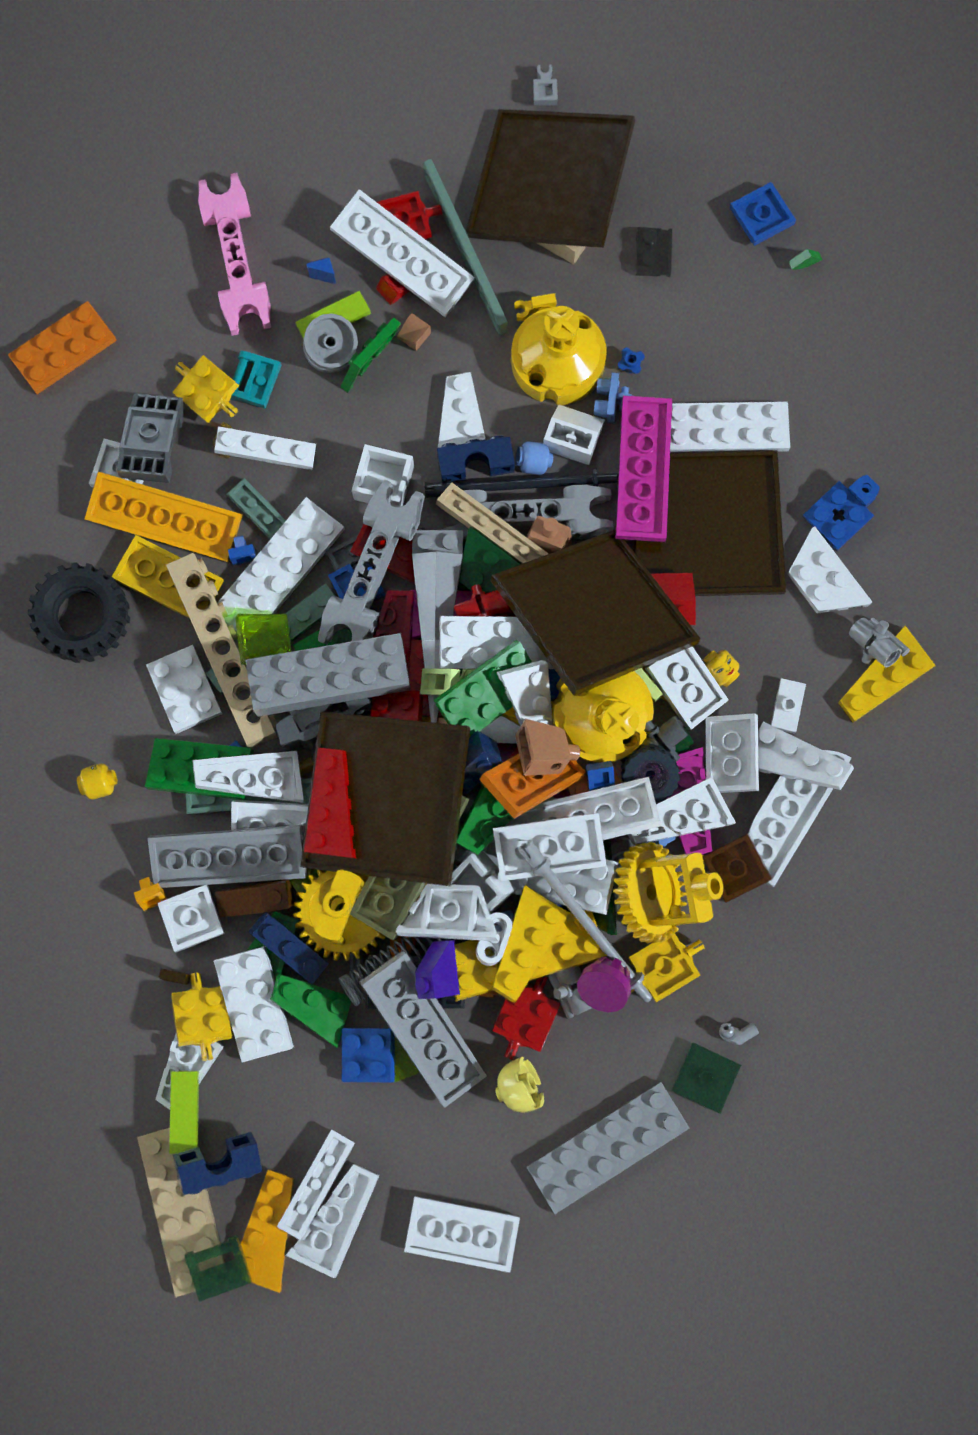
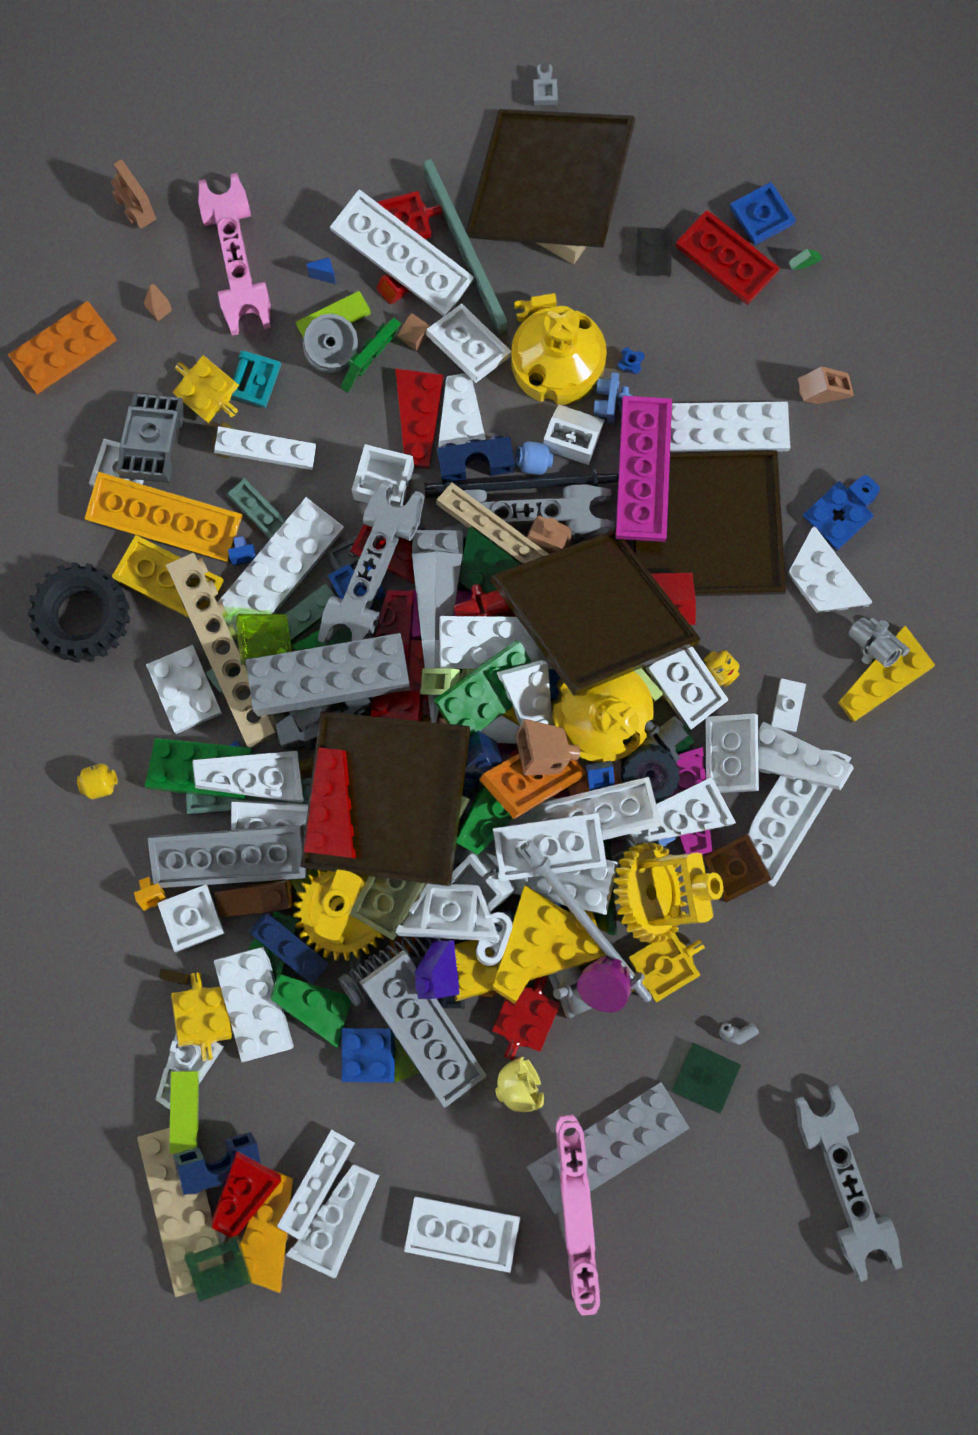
(132, 196): none -> nougat plate
(157, 302): none -> nougat slope
(243, 1194): none -> red wing
(419, 407): none -> red wing
(468, 343): none -> white plate
(577, 1214): none -> bright pink piece
(727, 257): none -> red plate
(825, 386): none -> nougat slope
(864, 1230): none -> light grey piece

